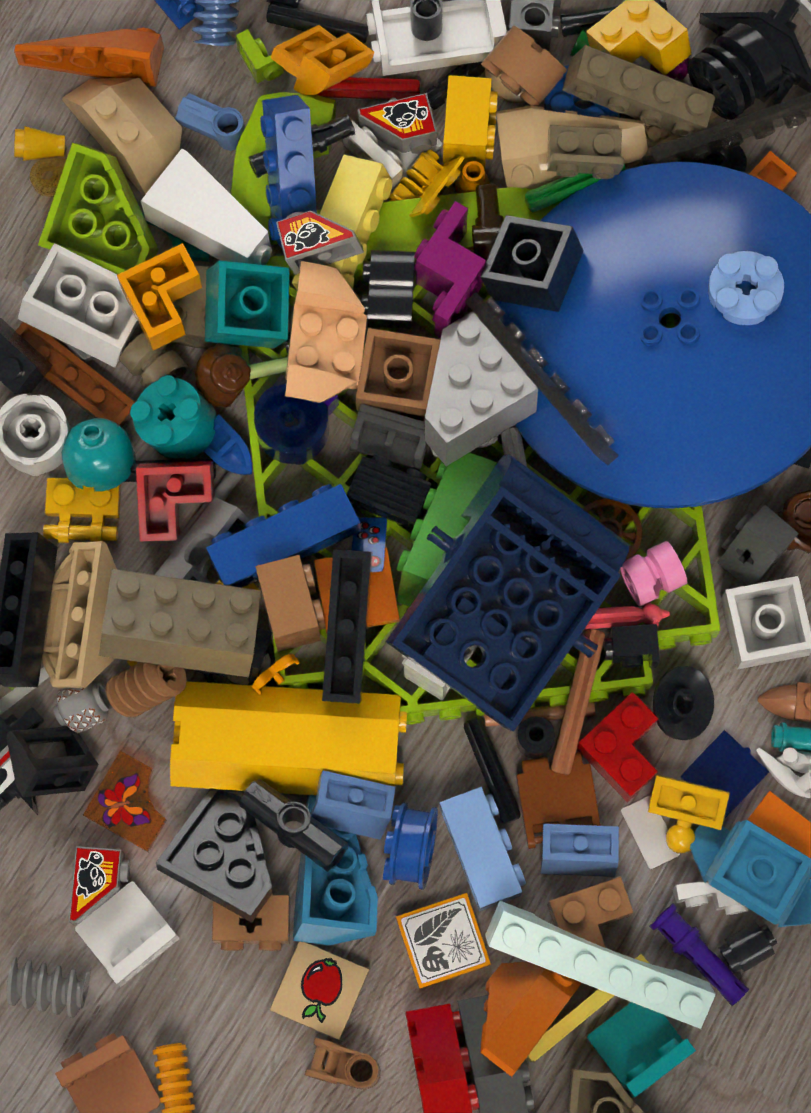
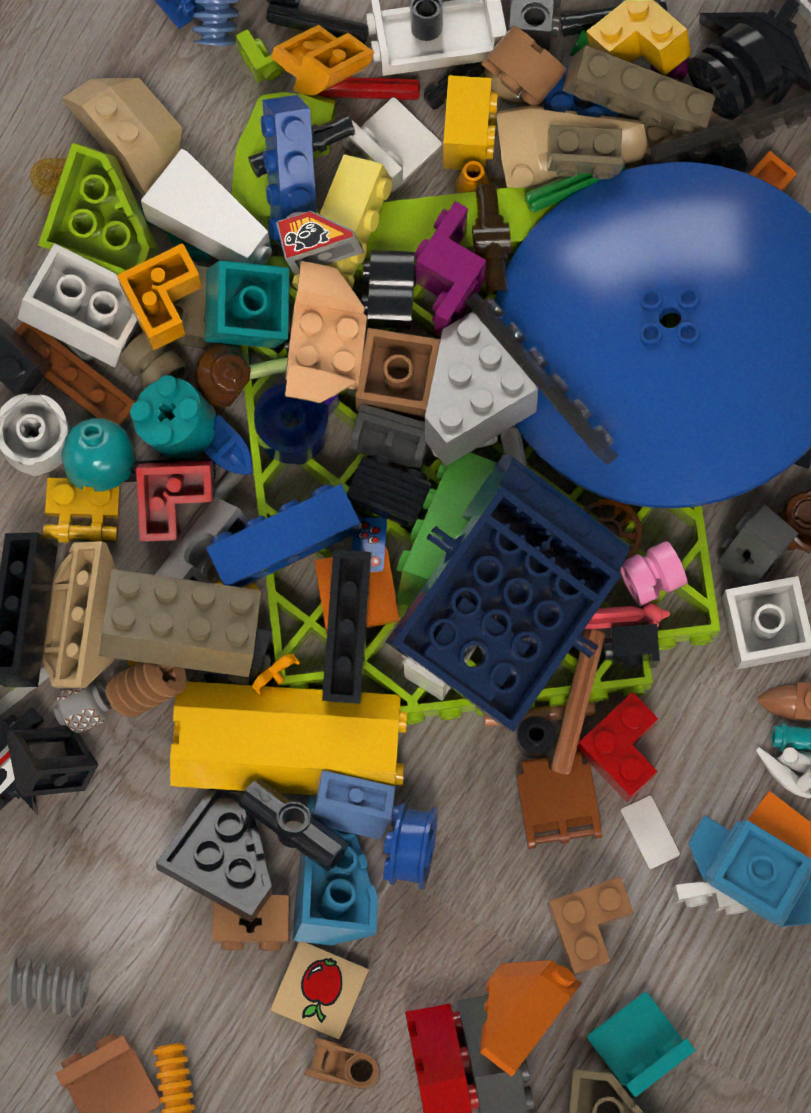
(37, 144): yellow cone -> none
(96, 879): slope -> none
(99, 55): orange wedge -> none
(125, 805): clear orange tile -> none
(126, 933): white bracket -> none
(210, 120): medium blue piece -> none
(288, 602): medium nougat brick -> none
(402, 123): slope -> none
(430, 177): yellow hinge -> none
(443, 940): tile -> none
(482, 848): light blue brick -> none
(491, 770): black axle -> none
(532, 263): black brick -> none
(572, 1021): light yellow tile -> none
(580, 850): medium blue panel -> none
(639, 982): light aqua arch -> none
(687, 942): dark purple pin -> none
(689, 805): yellow plate -> none
(693, 706): black dish -> none
(727, 768): clear blue piece -> none
(748, 947): black brick -> none
(759, 271): light blue plate -> none

